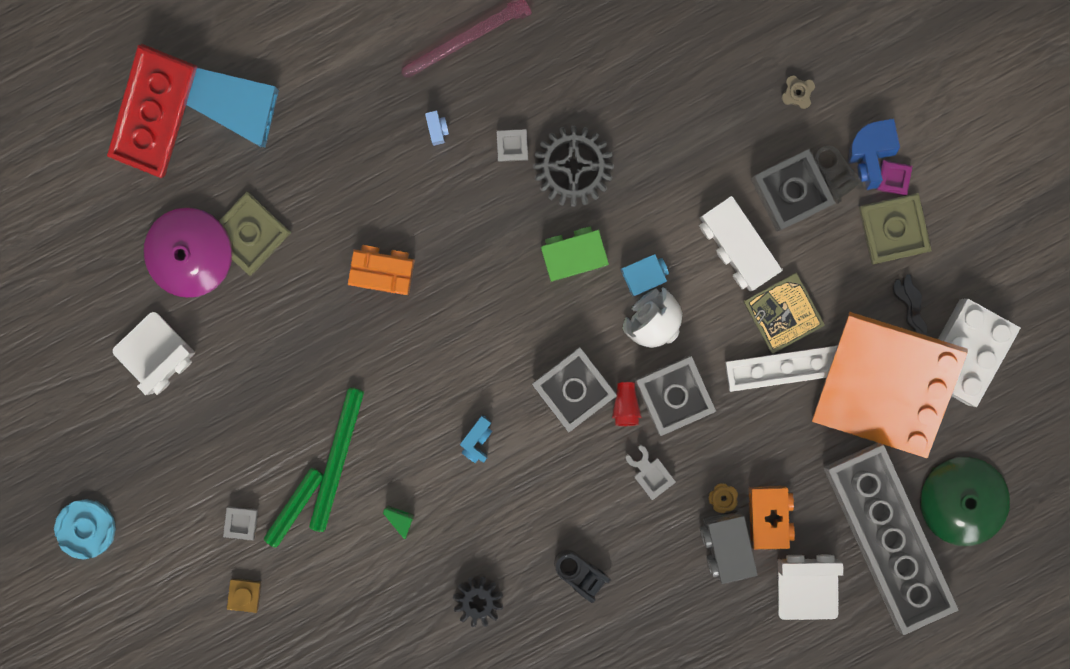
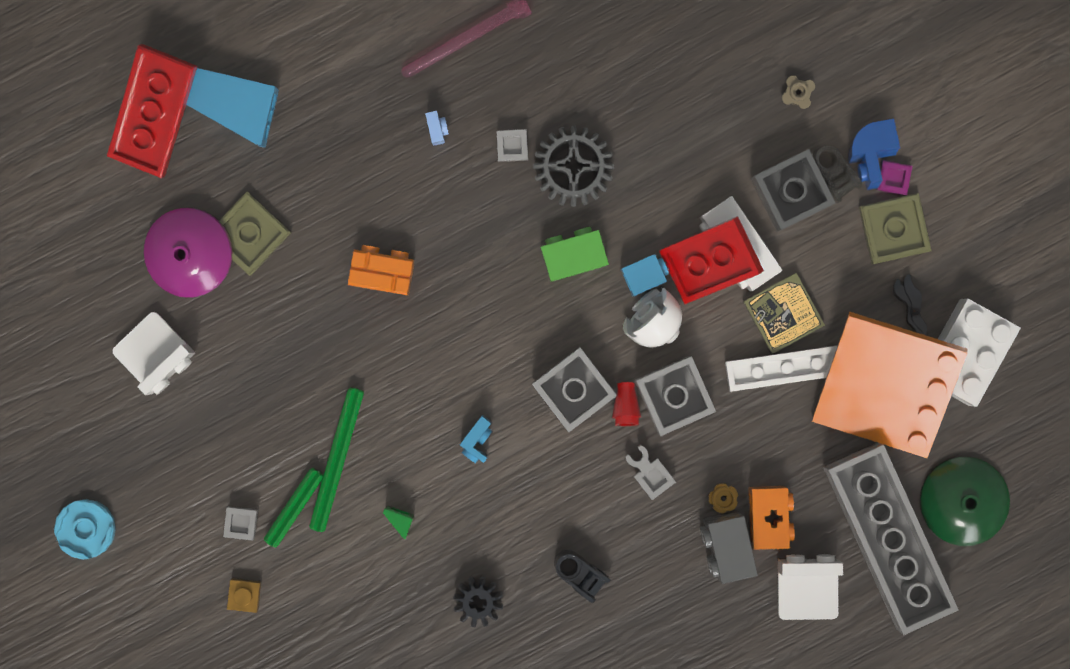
(711, 260): none -> red plate

